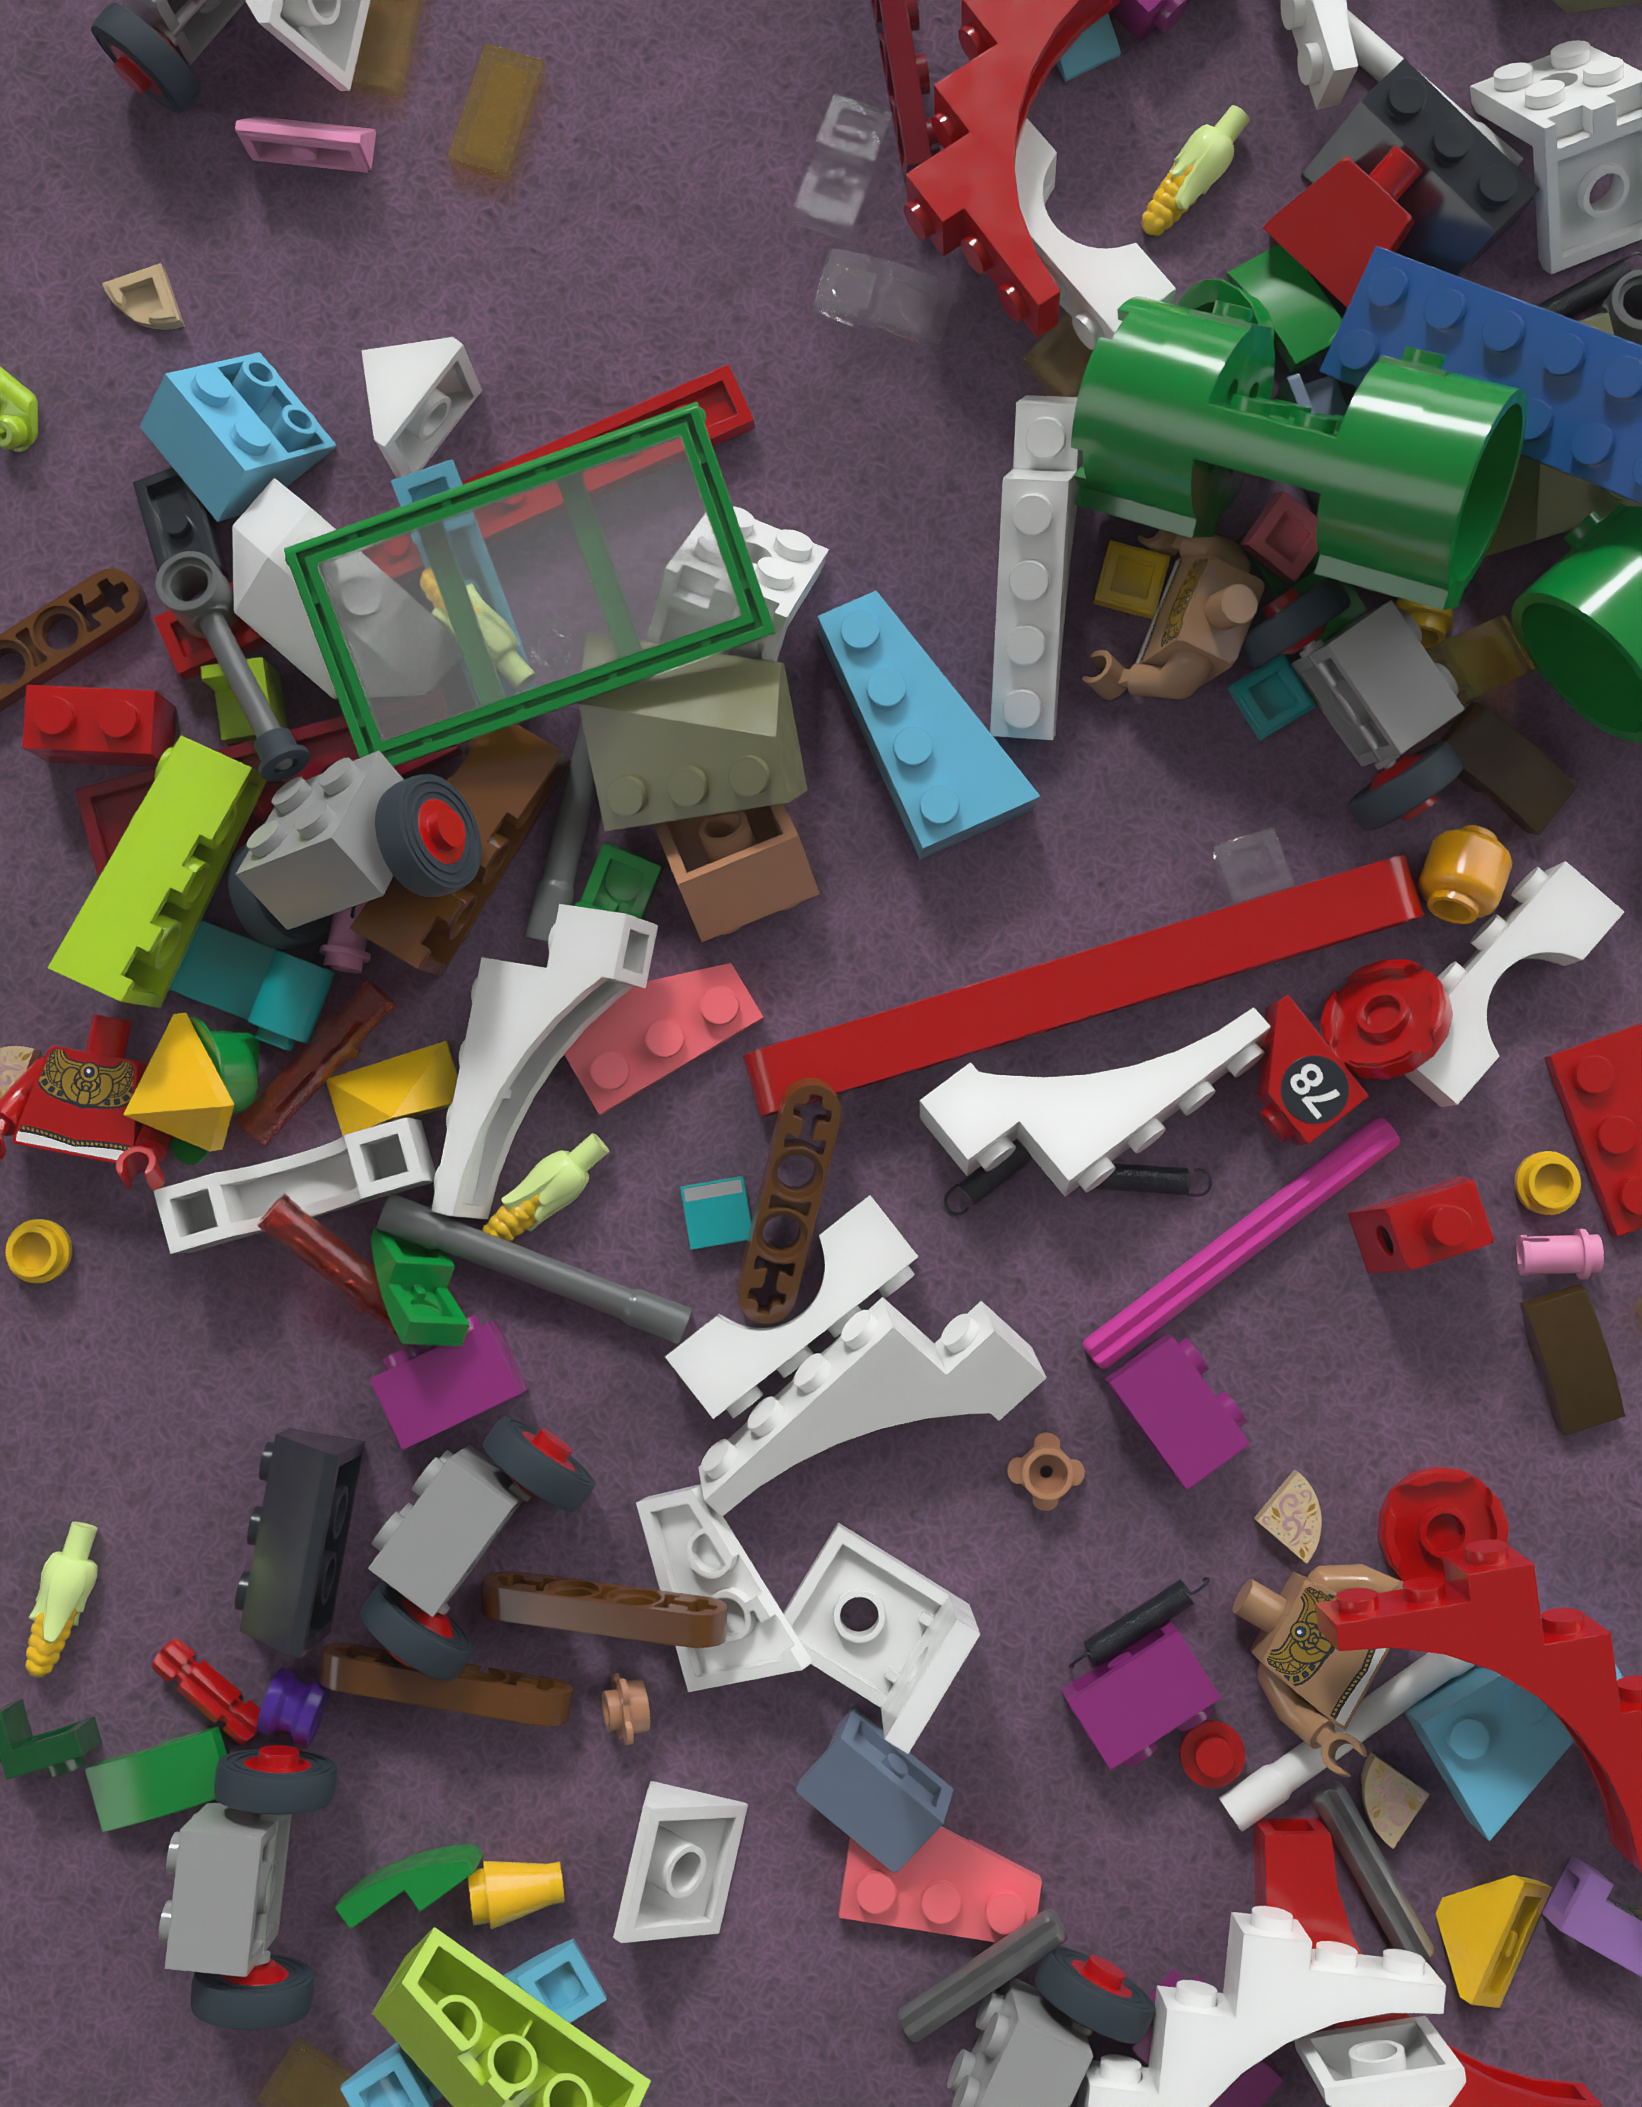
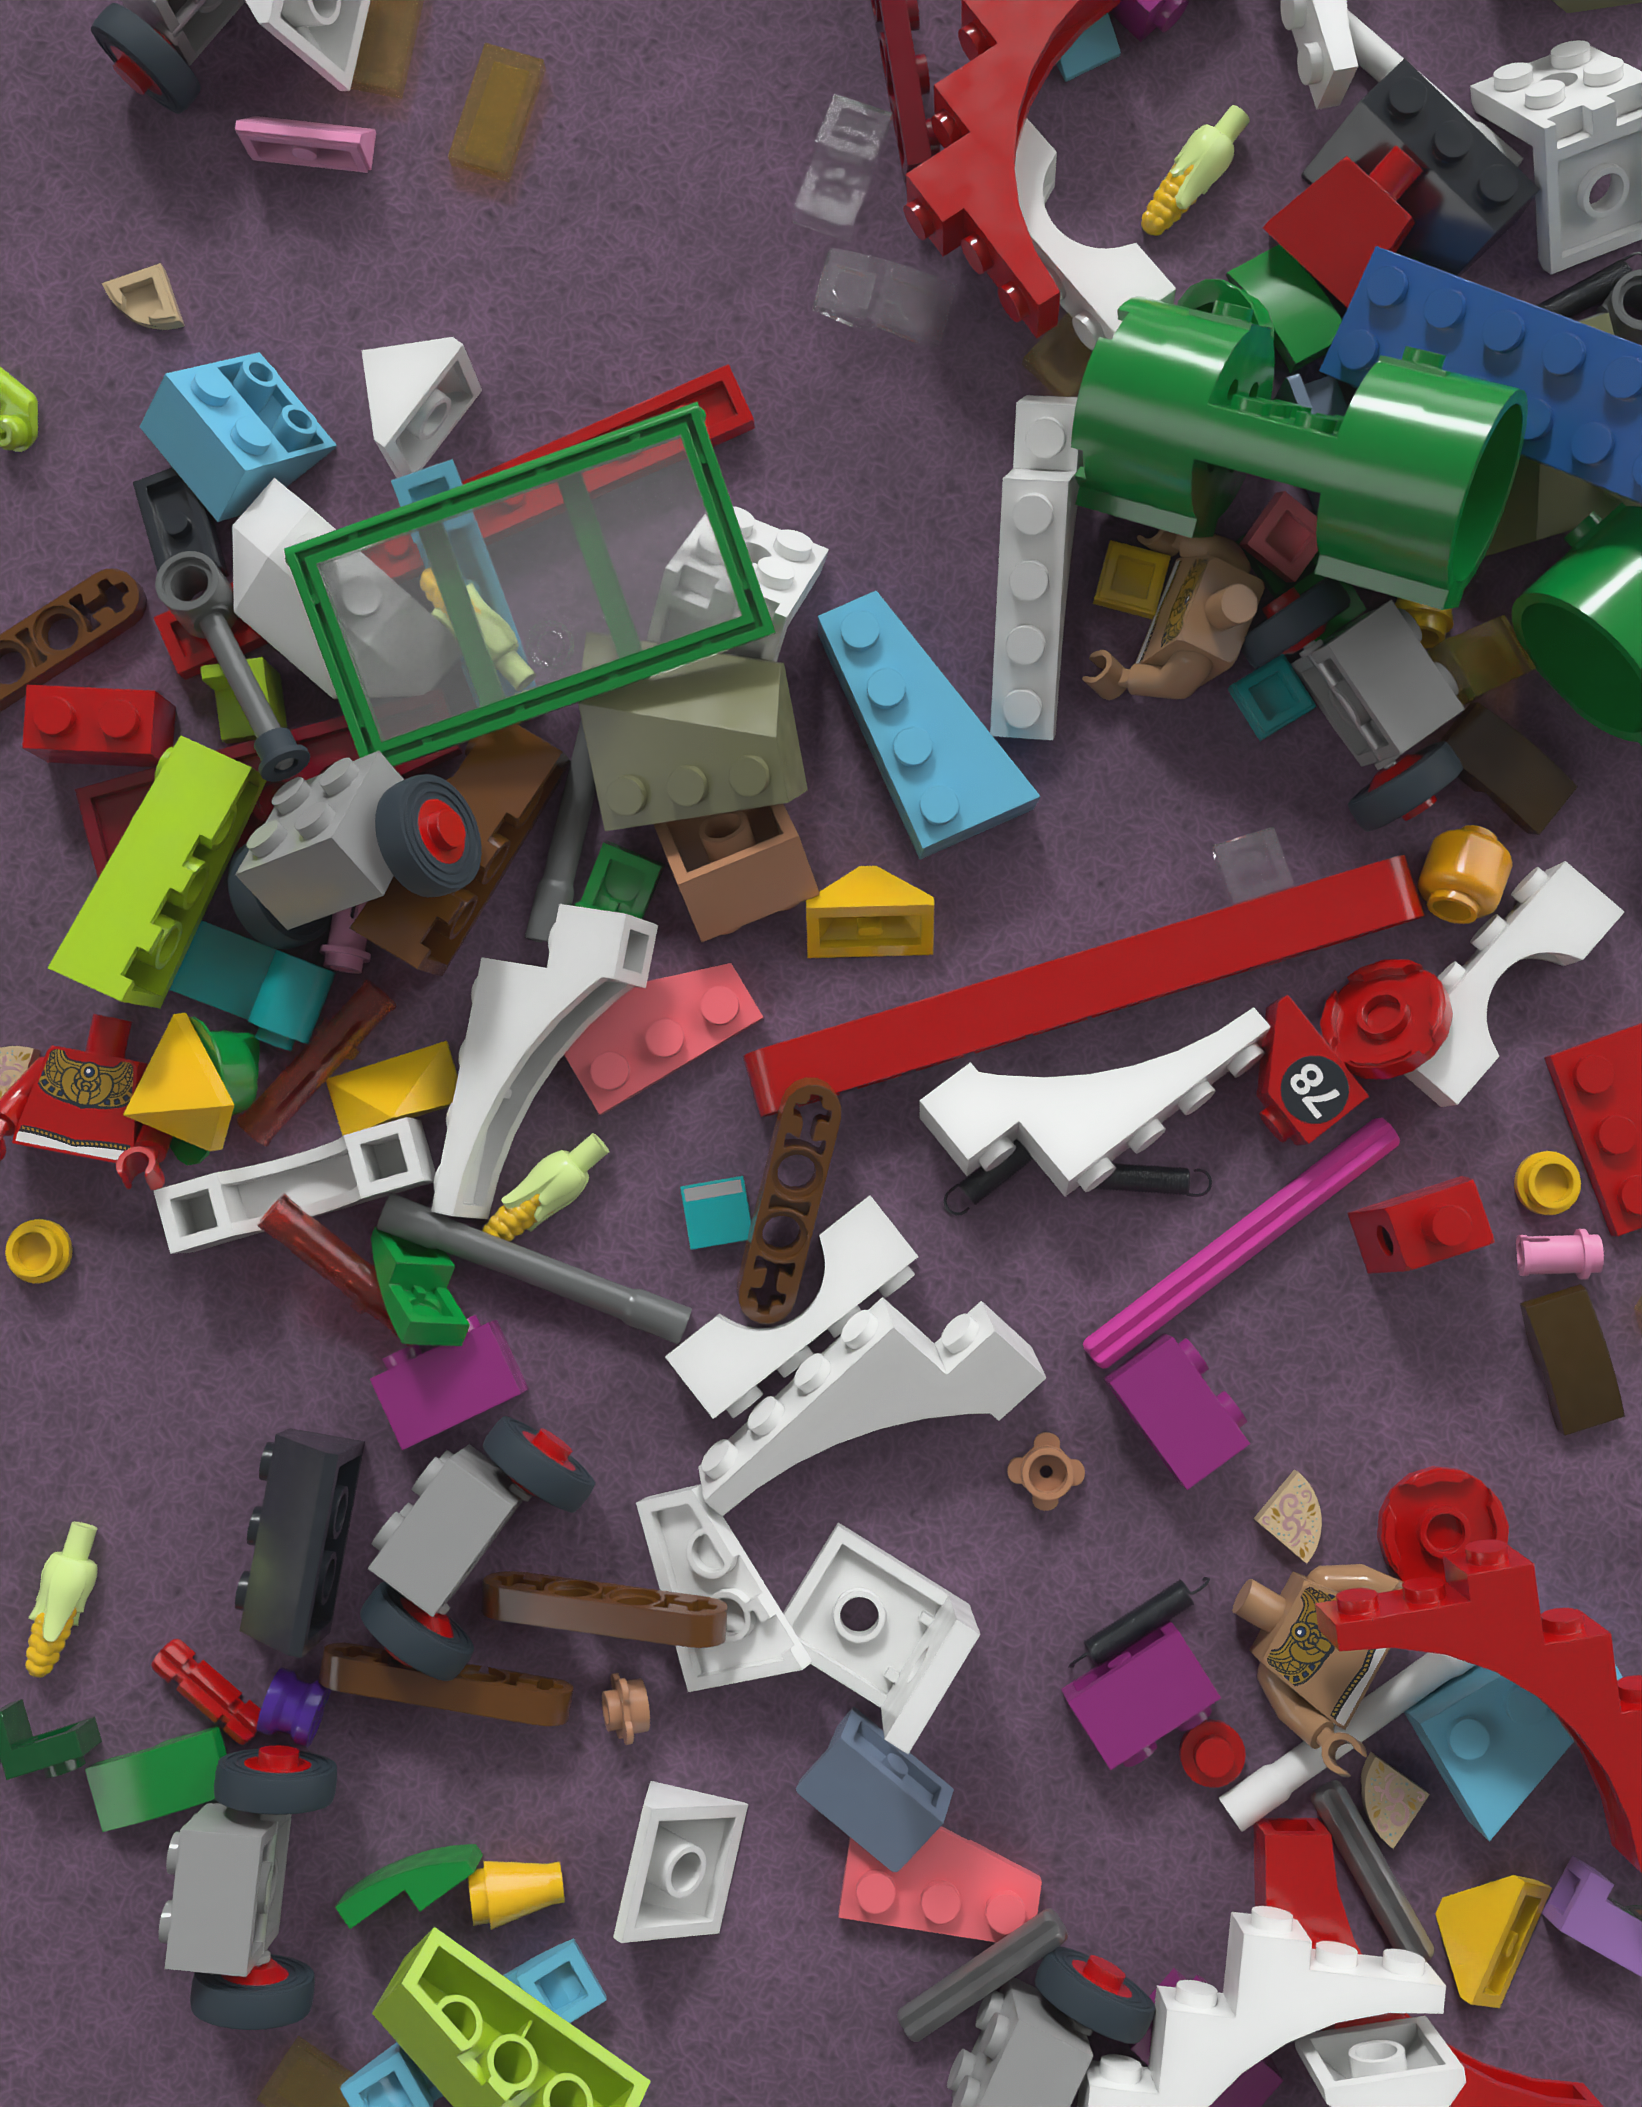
(869, 917): none -> yellow slope

